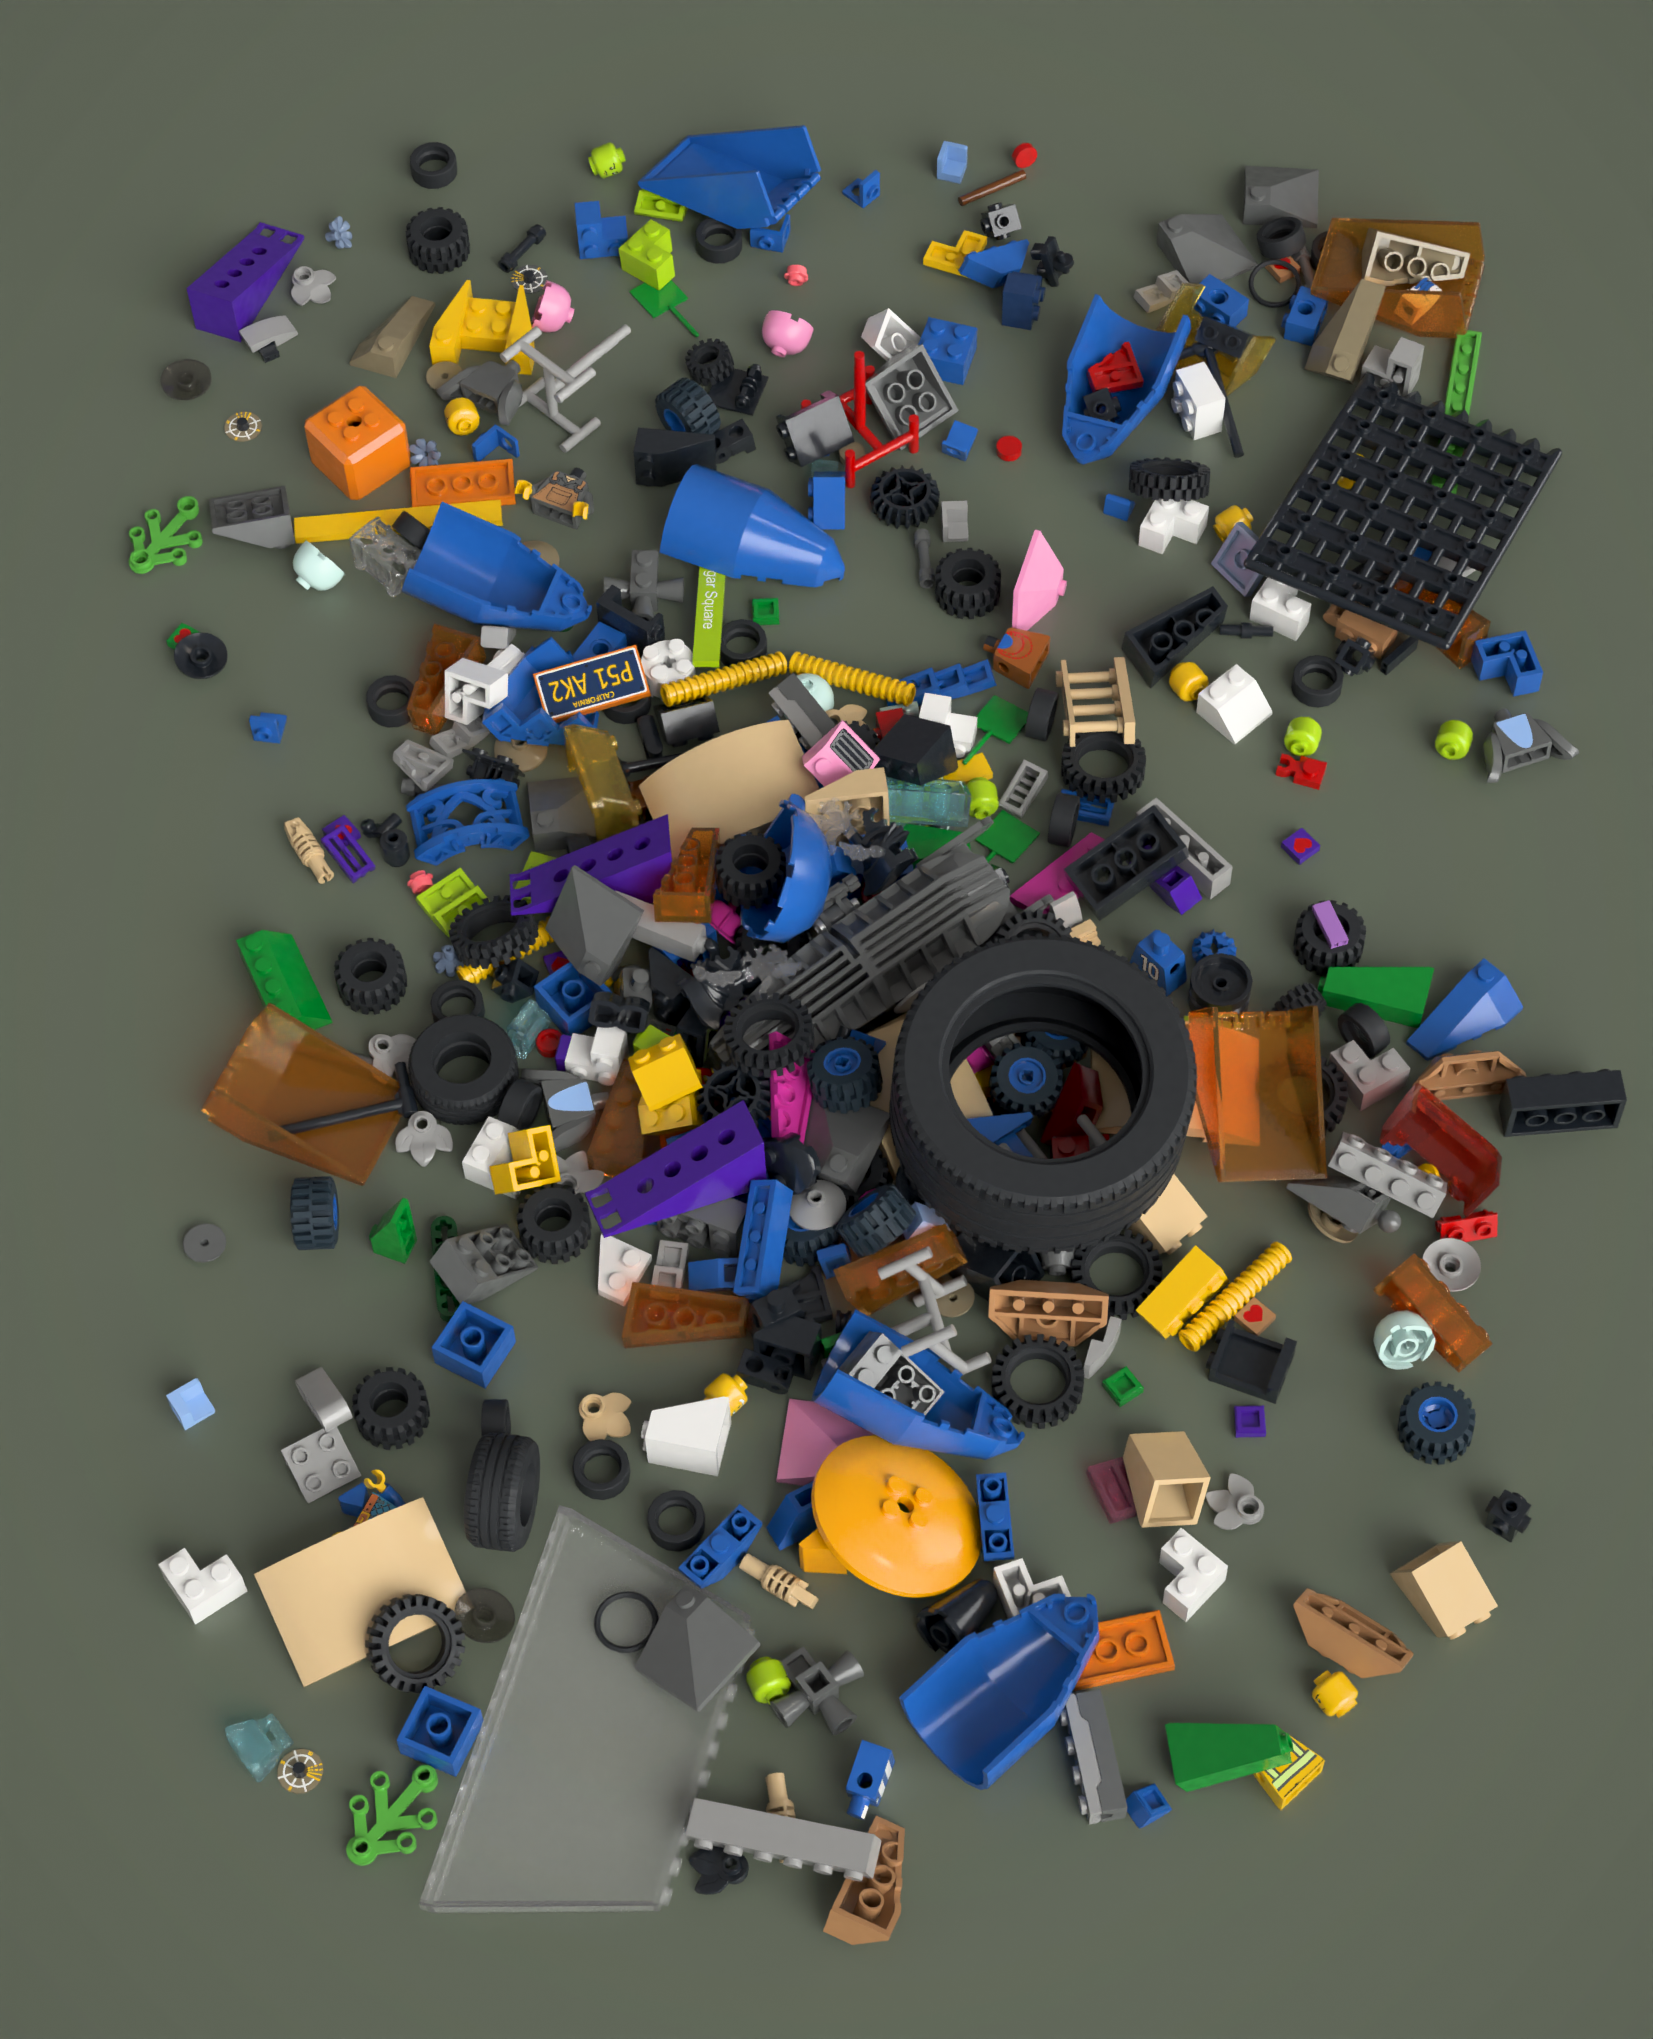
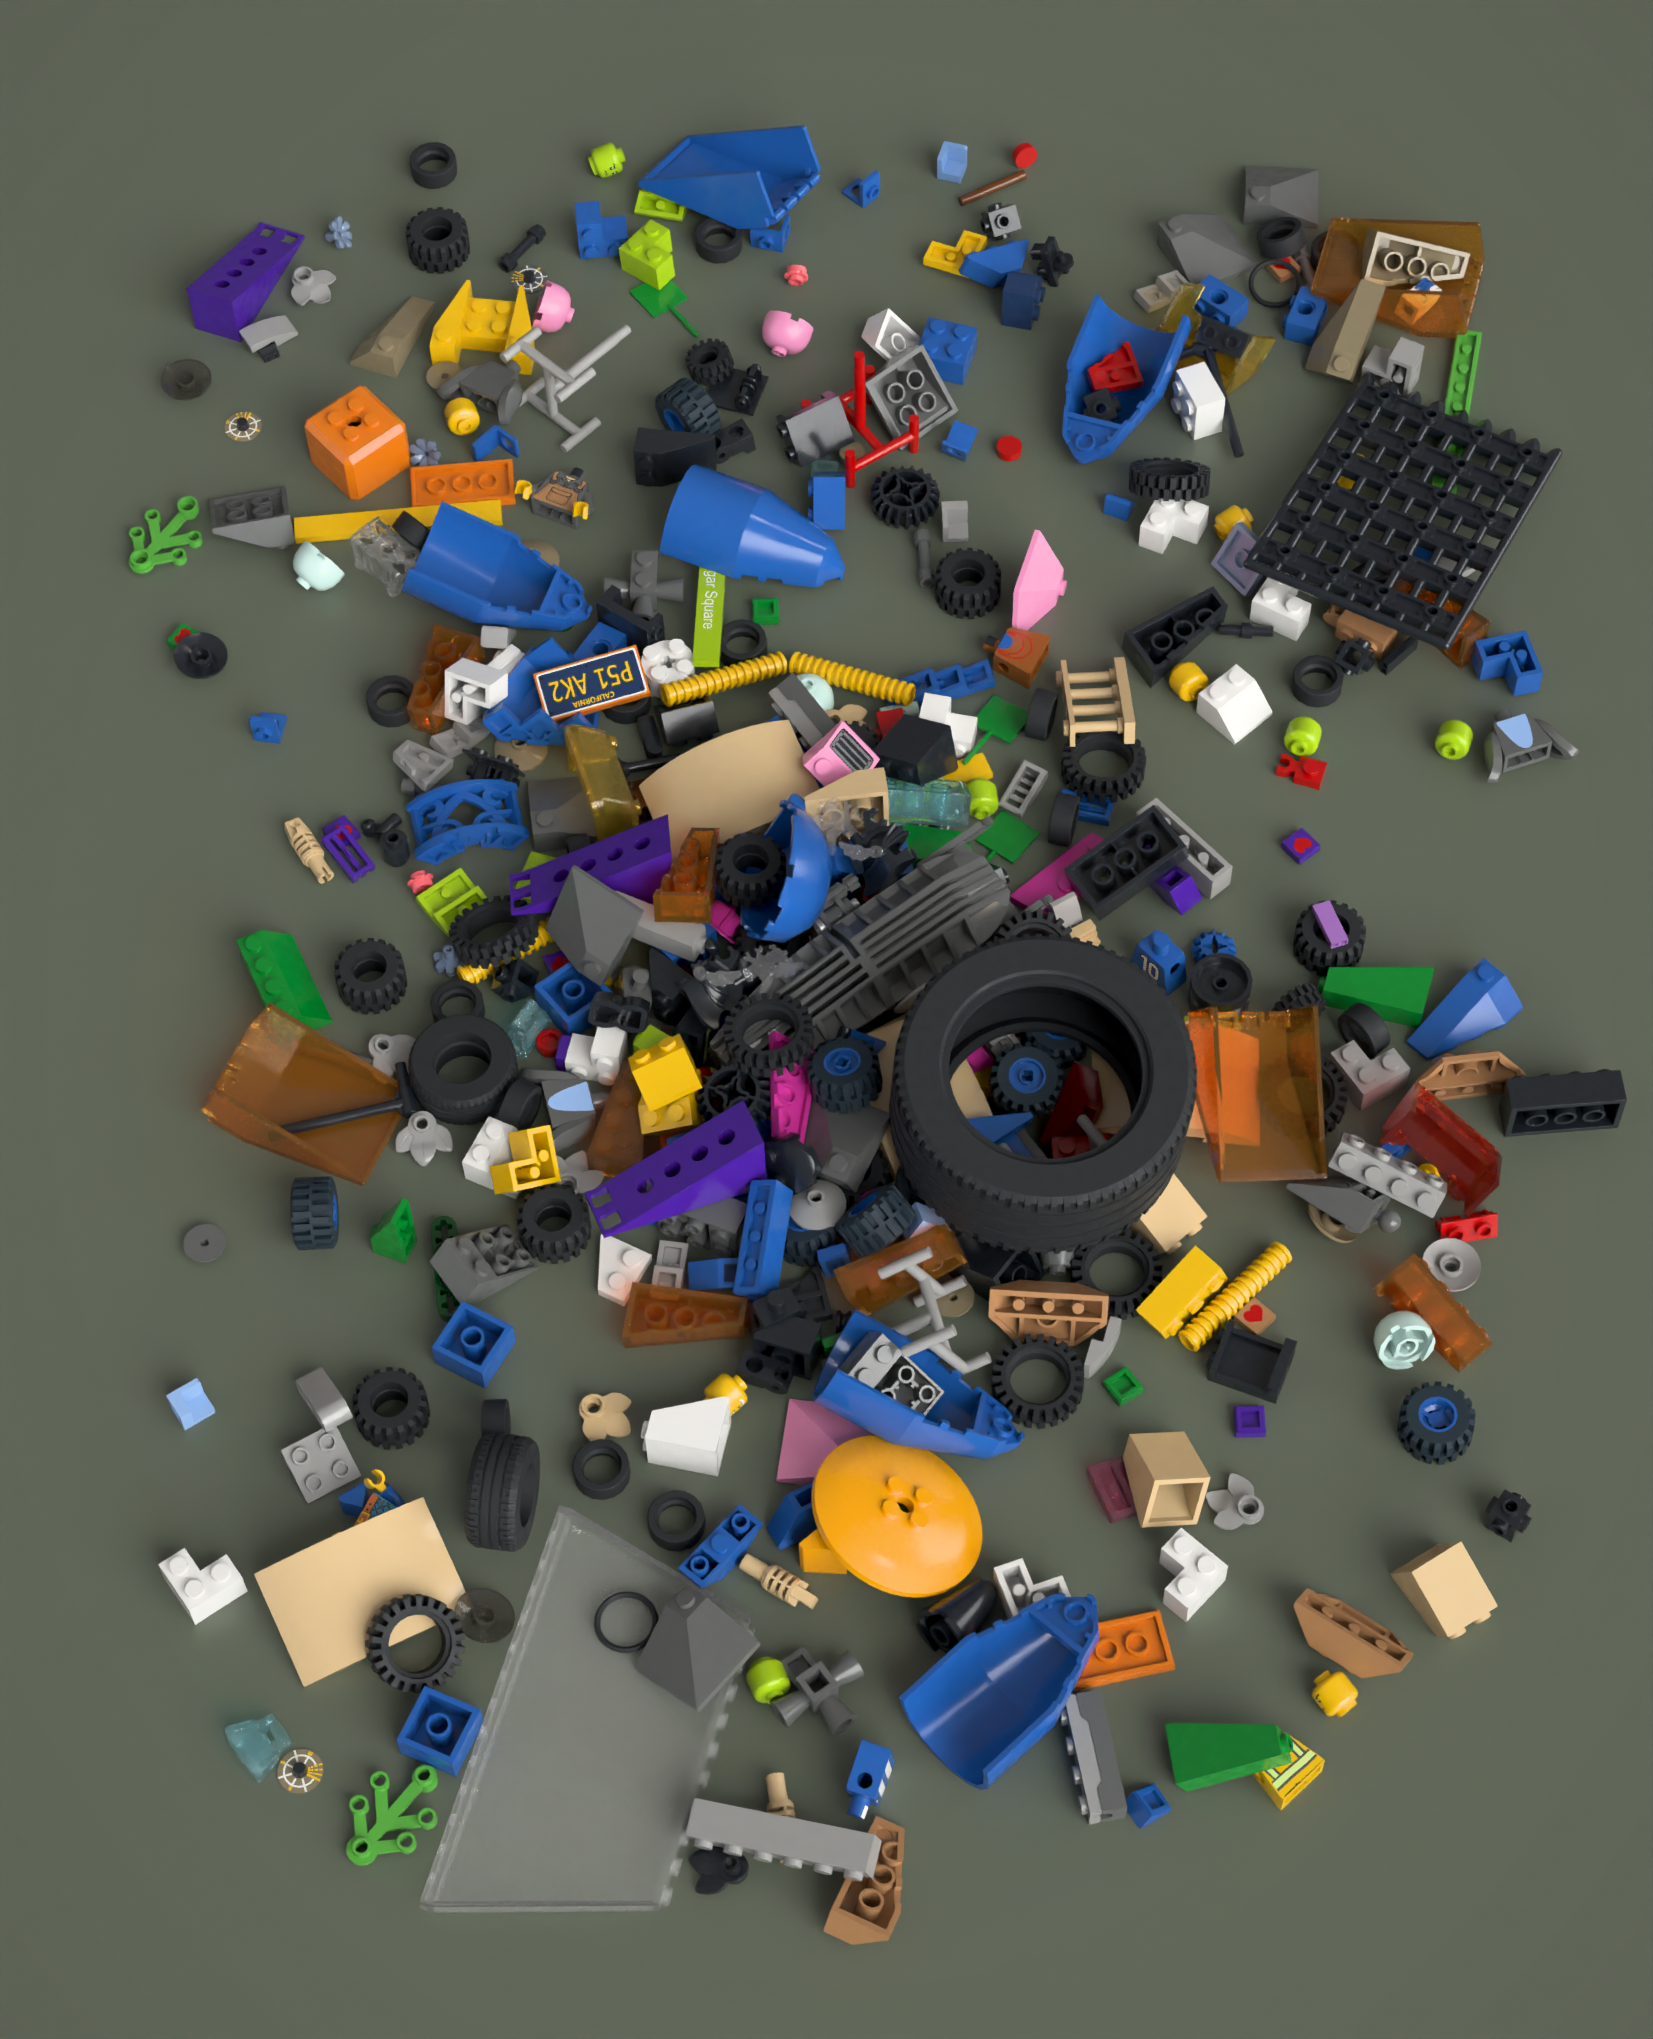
(994, 1517): blue slope -> none

